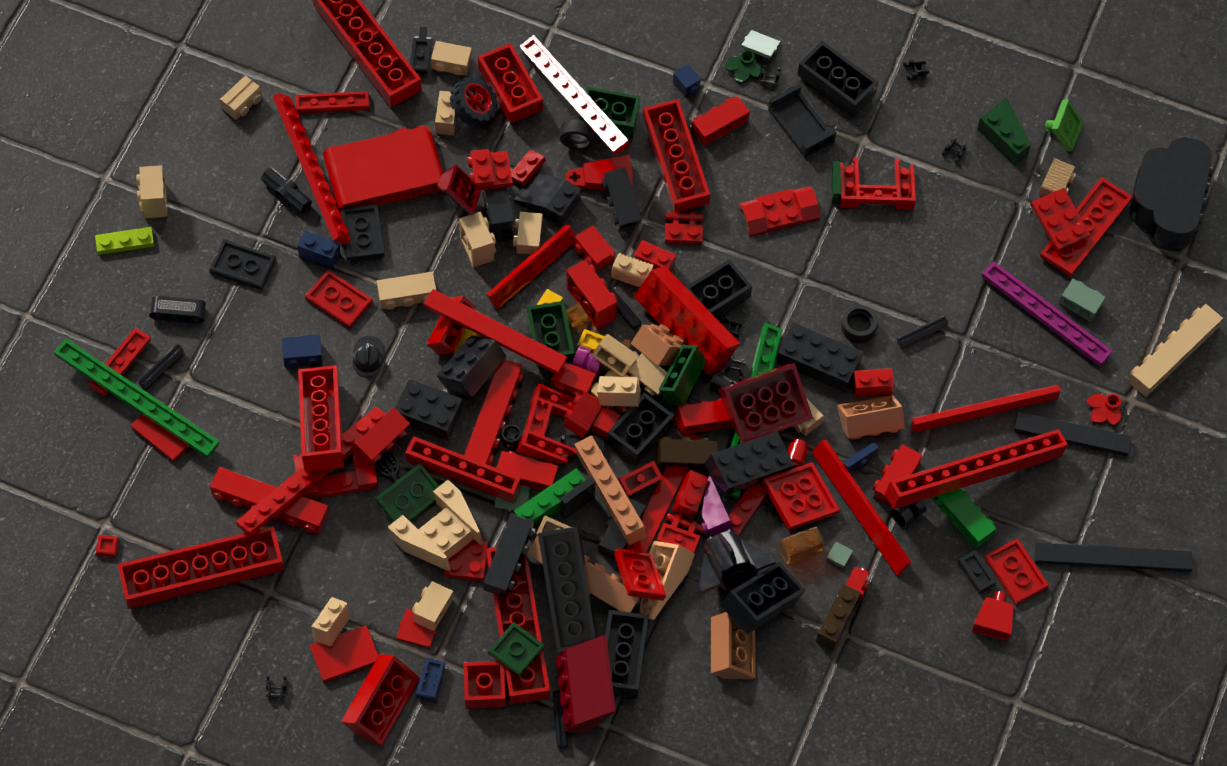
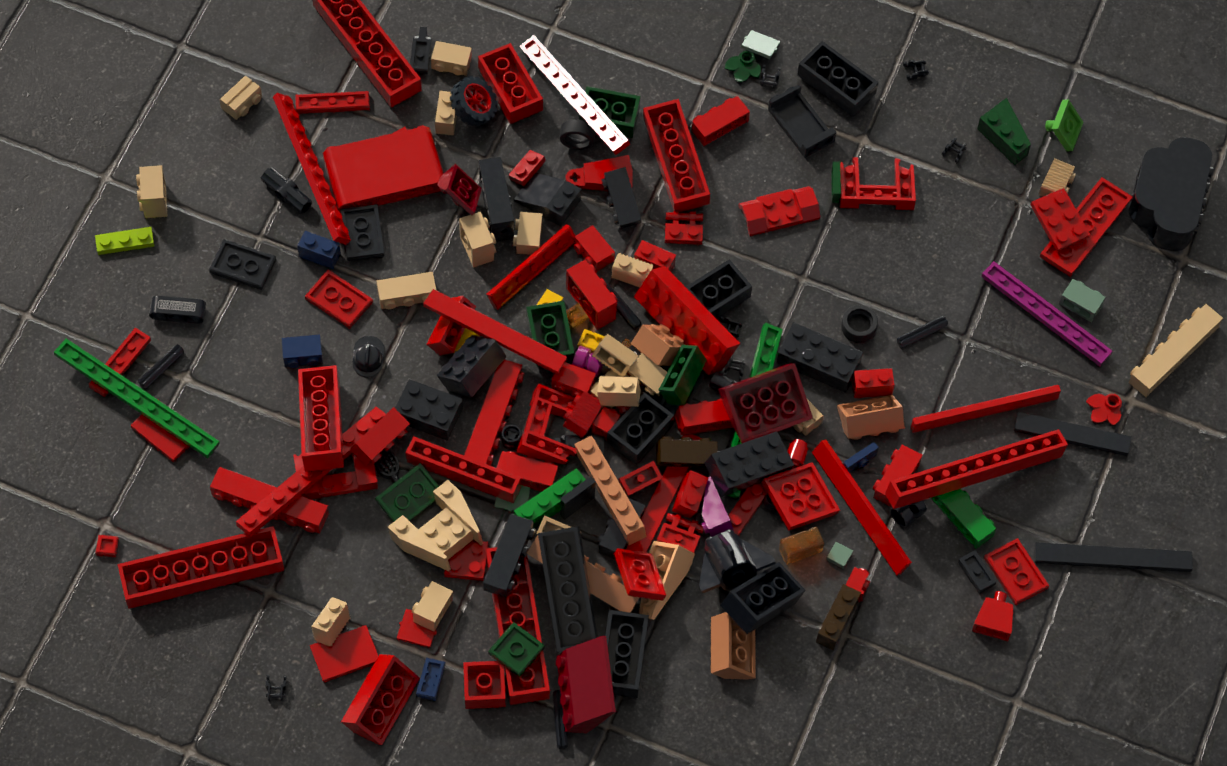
(490, 169): red plate -> none
(686, 81): dark blue brick -> none

